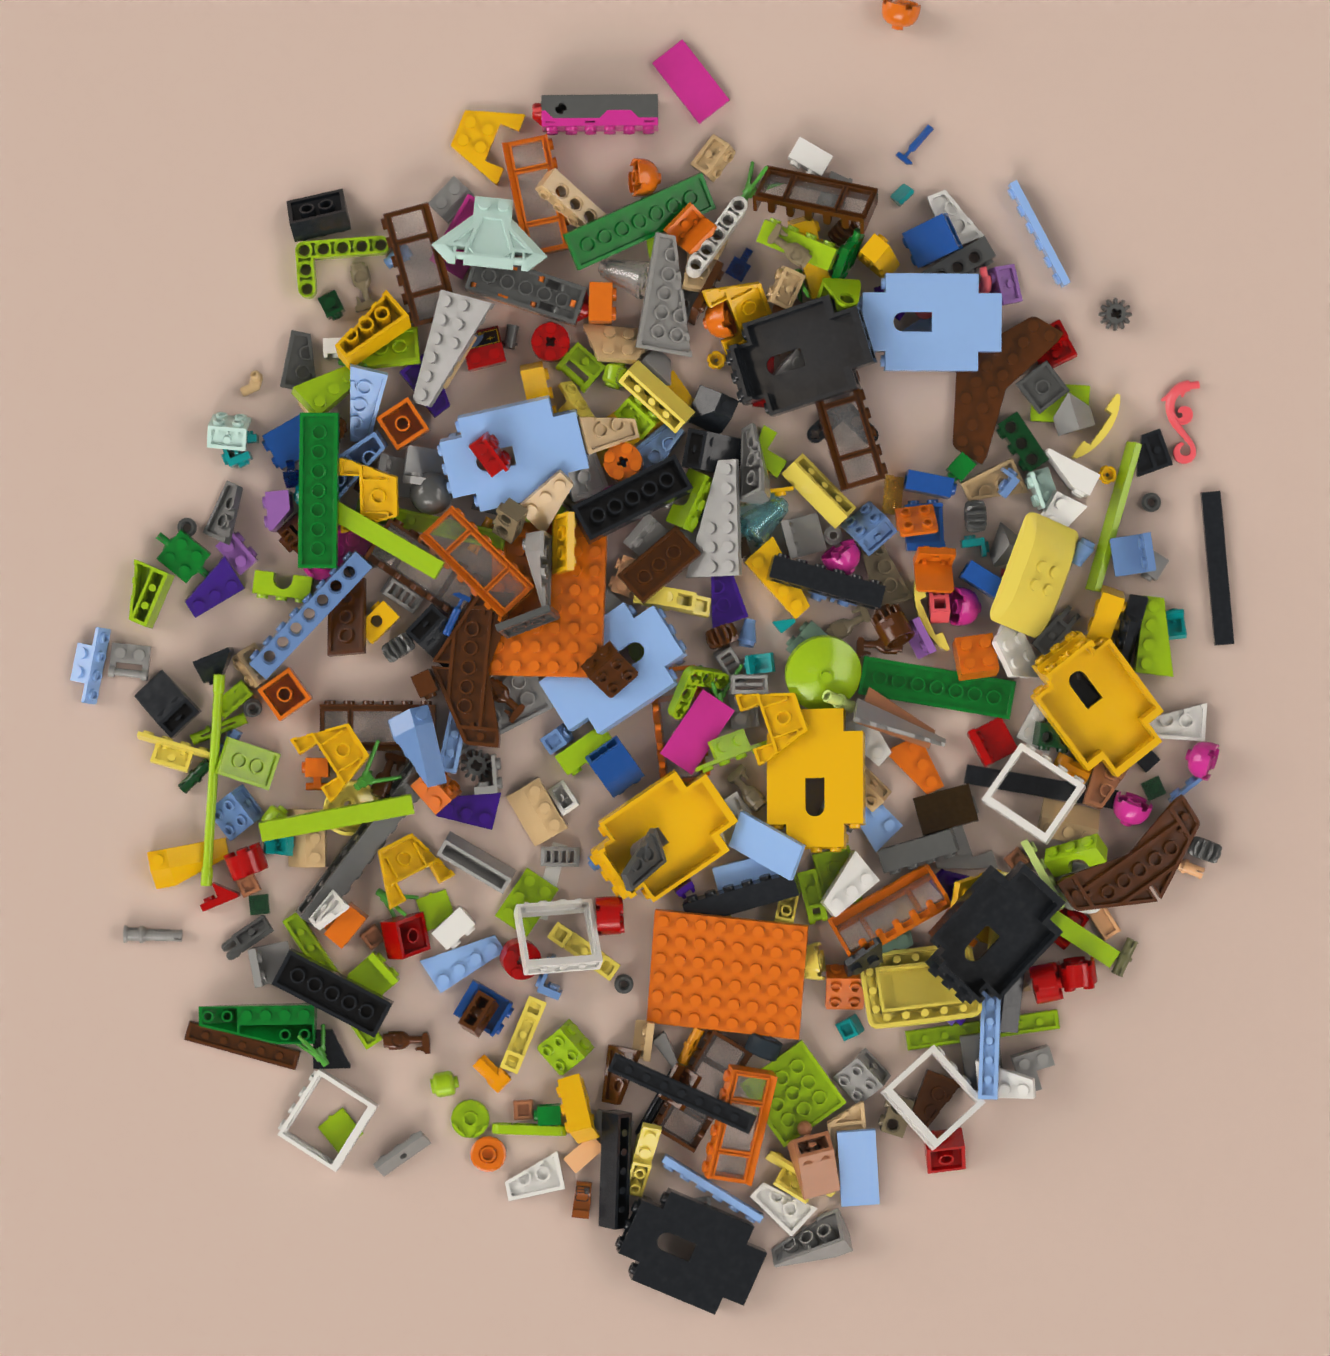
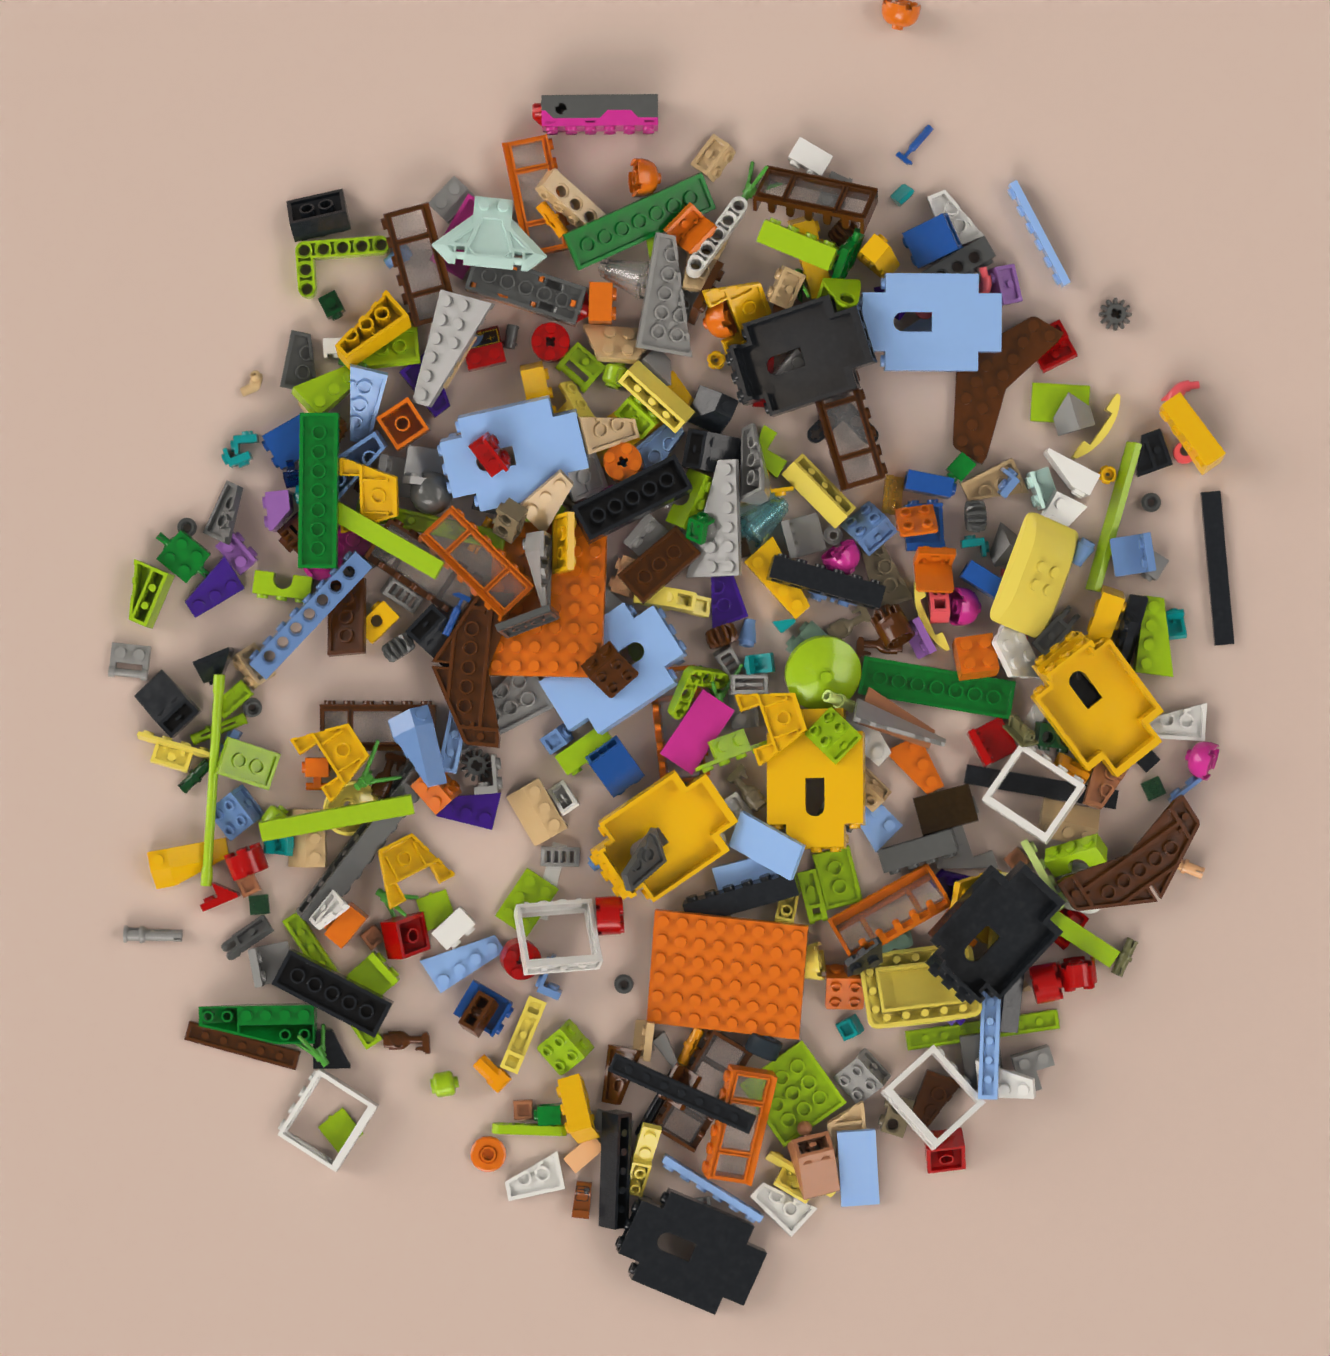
(89, 664): light blue bracket -> none
(228, 431): light aqua bracket -> none
(285, 694): orange brick -> none
(362, 280): dark tan piece -> none
(401, 1153): light grey tile -> none
(425, 684): reddish brown brick -> none
(470, 1118): lime tile -> none
(476, 862): light grey brick -> none
(477, 135): yellow wing -> none
(502, 695): reddish brown piece -> none
(552, 219): none -> light orange pin
(579, 946): light yellow slope -> none
(684, 887): dark purple tile -> none
(690, 81): dark pink tile -> none
(698, 527): none -> green bracket
(739, 267): clear blue plate -> none
(793, 251): dark tan piece -> none
(819, 1241): light grey wedge -> none
(833, 735): none -> lime bracket
(849, 885): white wedge -> none
(1020, 732): none -> olive hinge
(1023, 432): dark green brick -> none
(1042, 387): dark grey tile -> none
(1104, 923): light nougat tile -> none
(1131, 808): dark pink cylinder -> none
(1192, 433): none -> yellow wedge
(1205, 849): dark grey gear -> none

